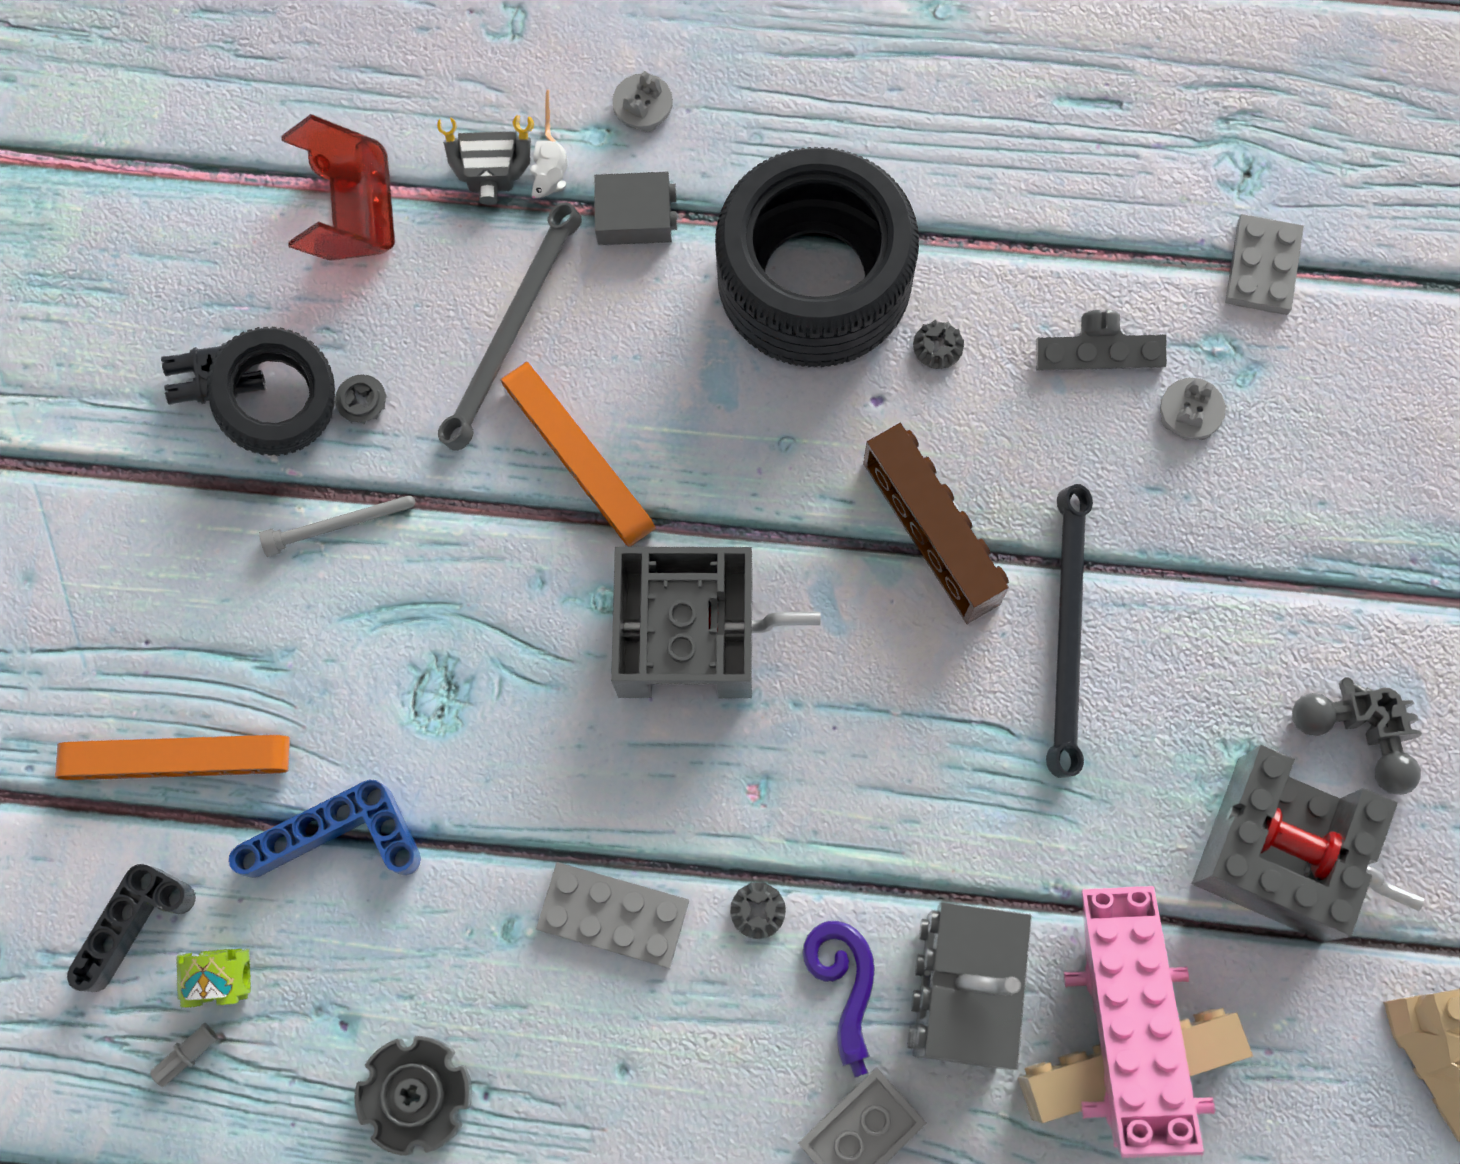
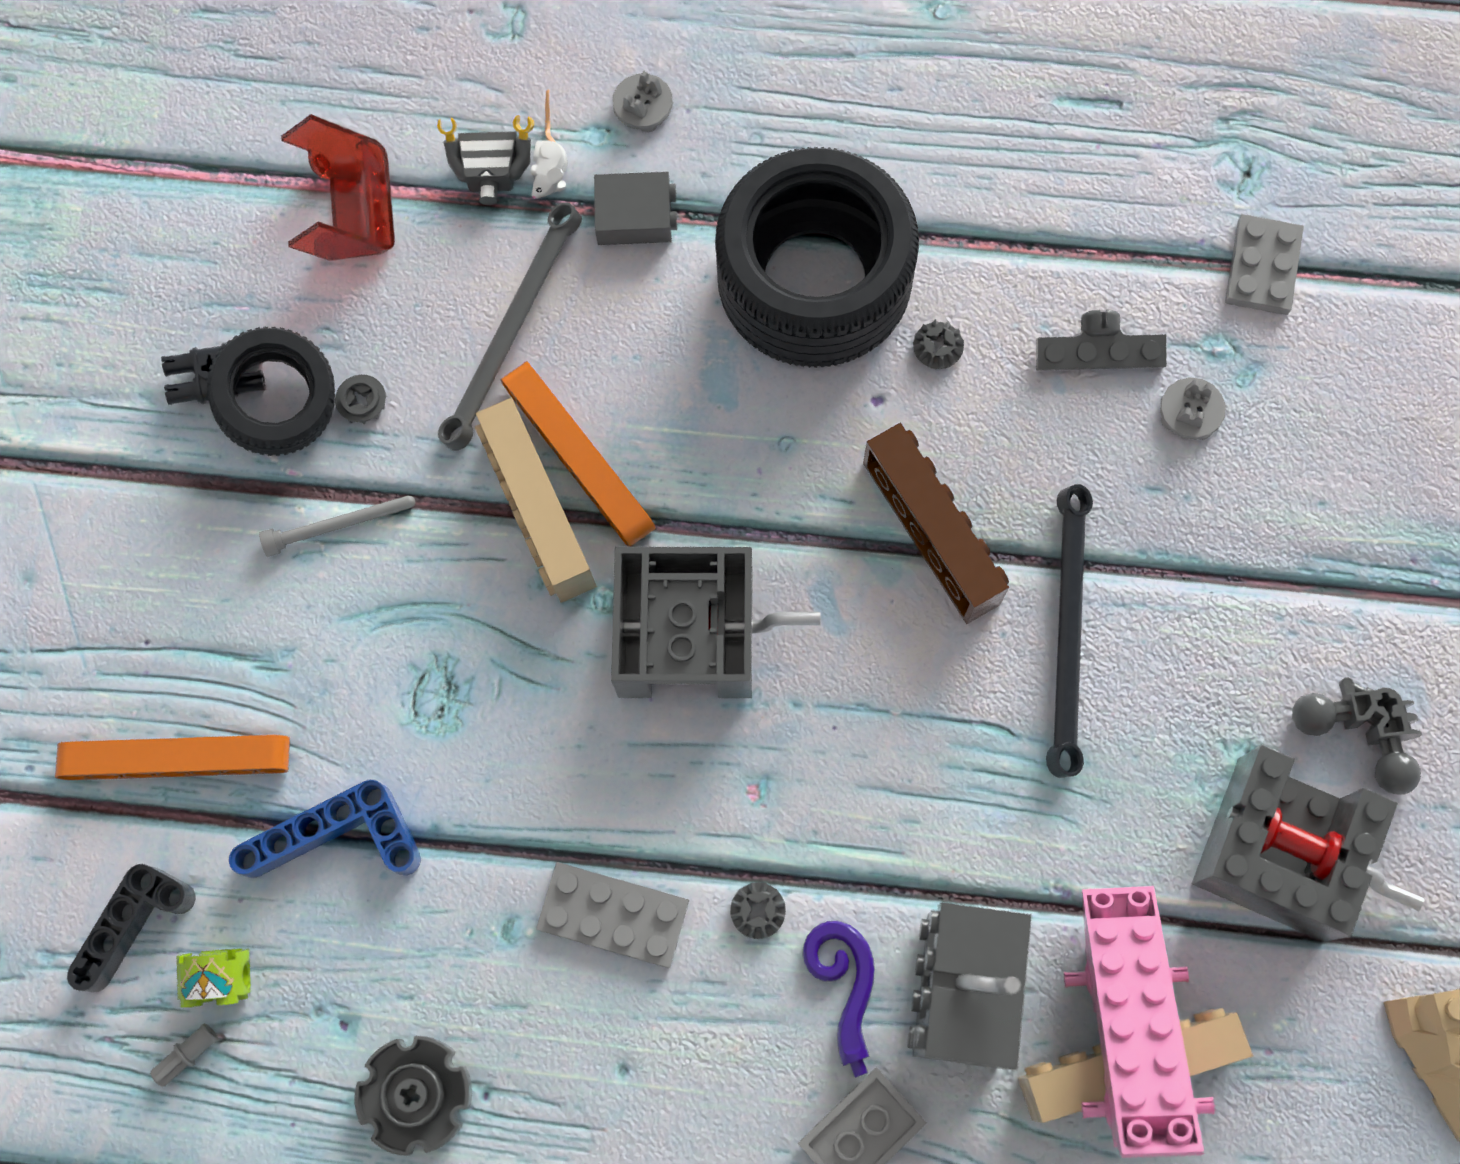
(533, 501): none -> tan brick

